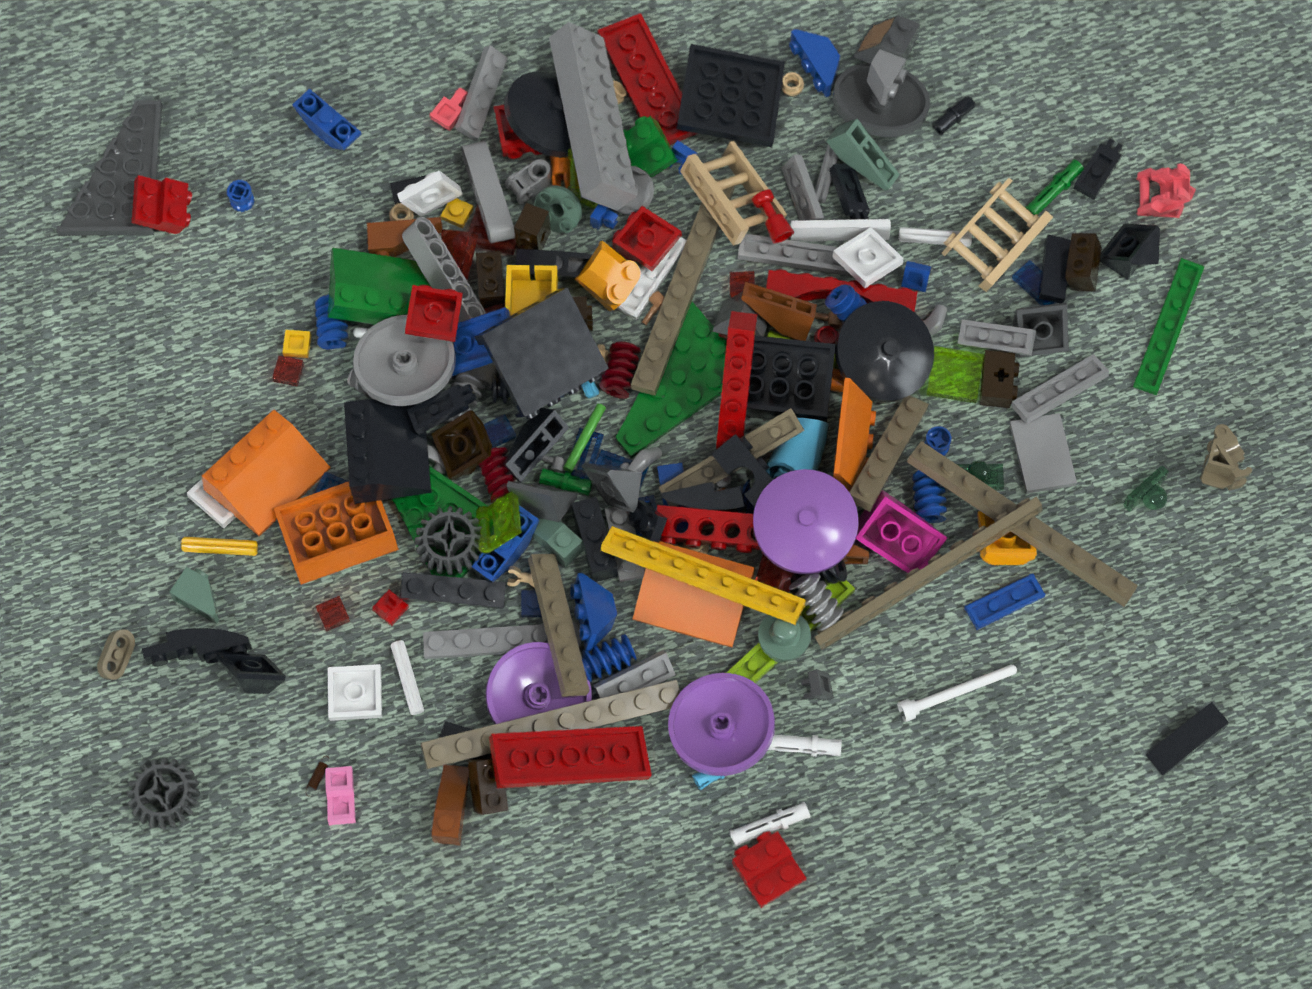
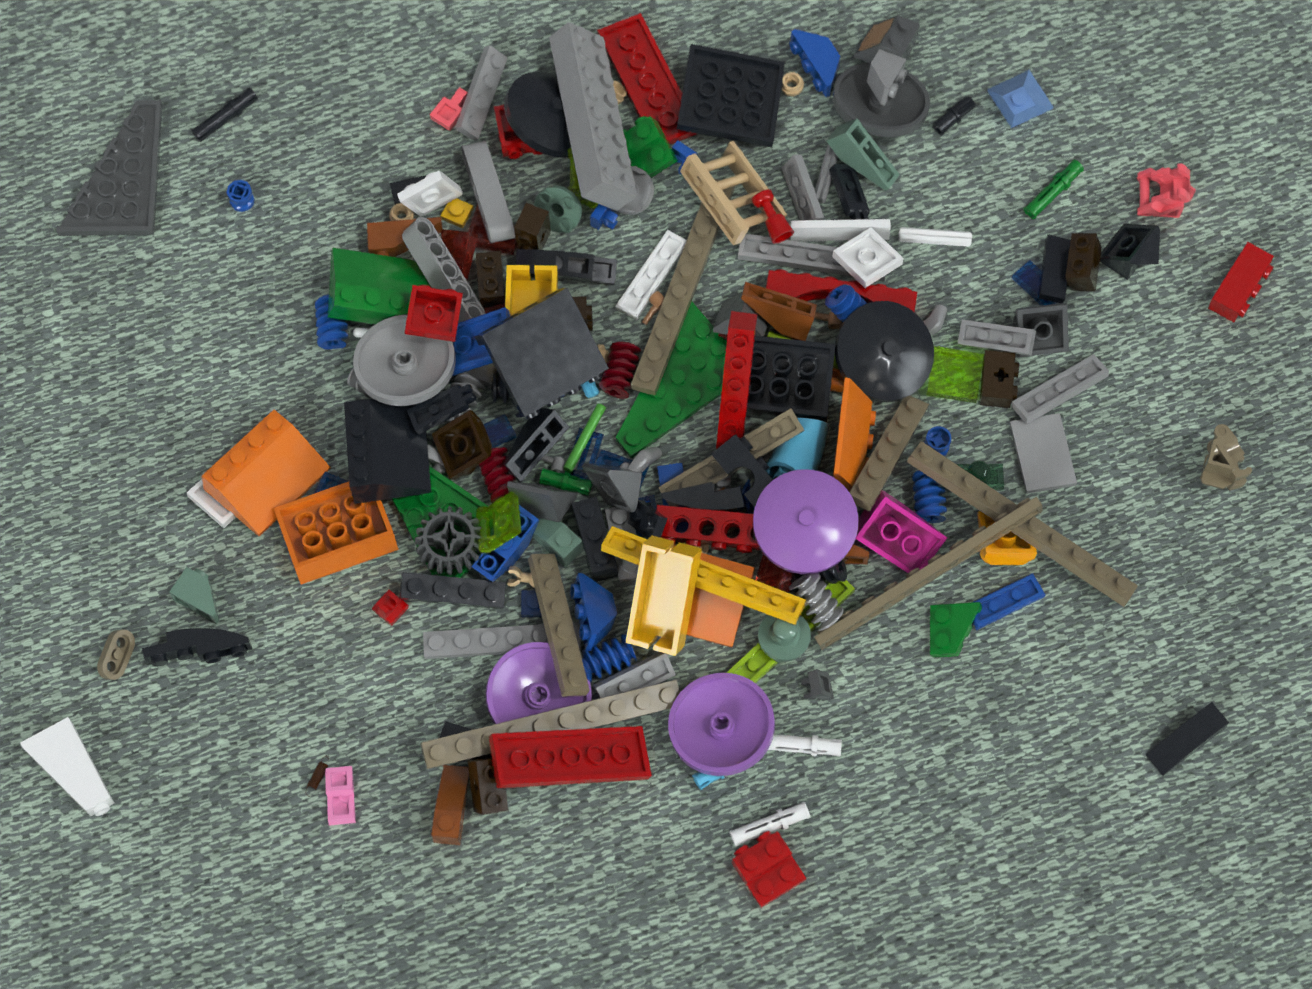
(70, 765): none -> white slope
(161, 204): red plate -> none
(173, 790): dark grey gear -> none
(219, 546): yellow axle -> none
(226, 113): none -> black pin
(252, 672): black slope -> none
(288, 371): clear red plate -> none
(296, 343): yellow plate -> none
(325, 121): blue slope -> none
(332, 613): clear red plate -> none
(354, 692): white plate -> none
(407, 677): white axle -> none
(526, 184): light grey piece -> none
(560, 171): orange hinge -> none
(609, 276): light orange slope -> none
(645, 238): red plate -> none
(663, 595): none -> yellow piece
(738, 279): clear red plate -> none
(825, 335): red plate -> none
(911, 707): white piece -> none
(916, 276): blue tile -> none
(950, 627): none -> green wing
(1003, 256): tan fence -> none
(1020, 98): none -> medium blue slope
(1098, 169): black hinge -> none
(1149, 492): clear green tile -> none
(1168, 326): green tile -> none
(1242, 282): none -> red brick

